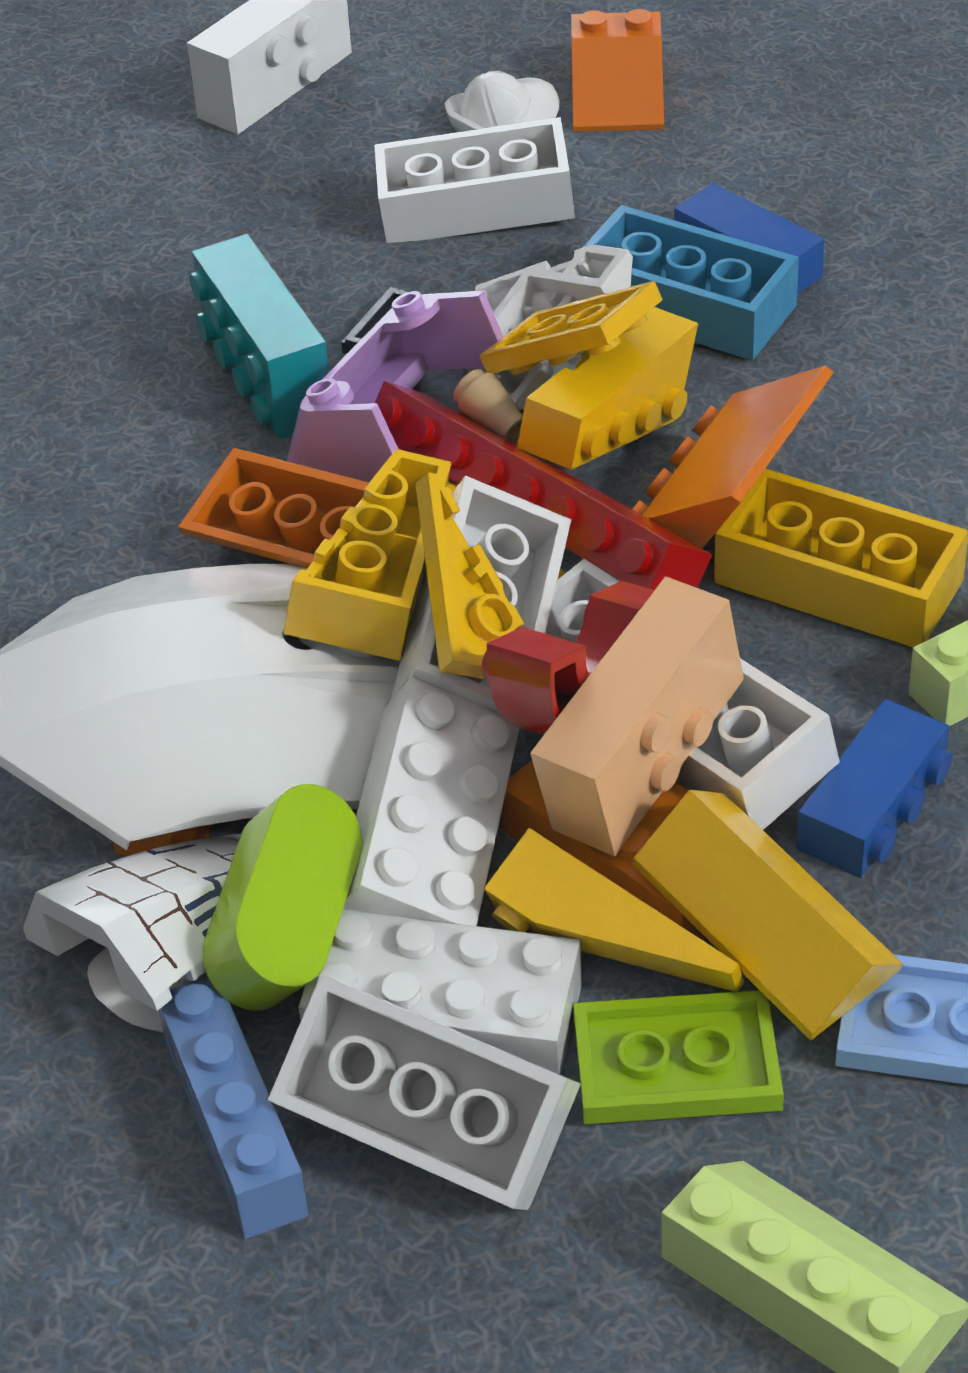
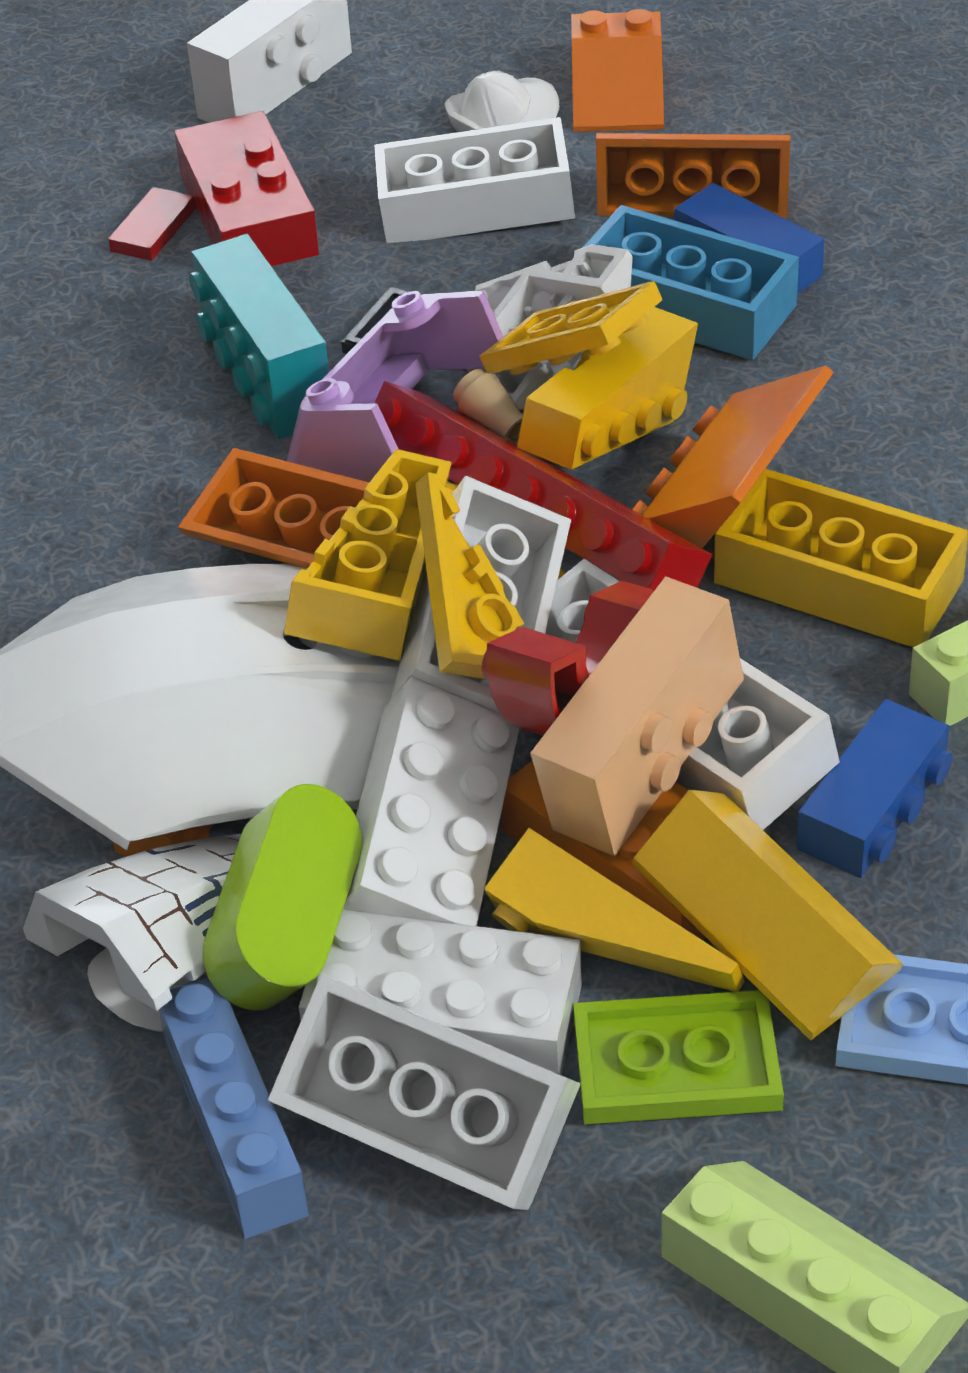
(152, 223): none -> tile
(247, 187): none -> brick
(667, 169): none -> orange slope

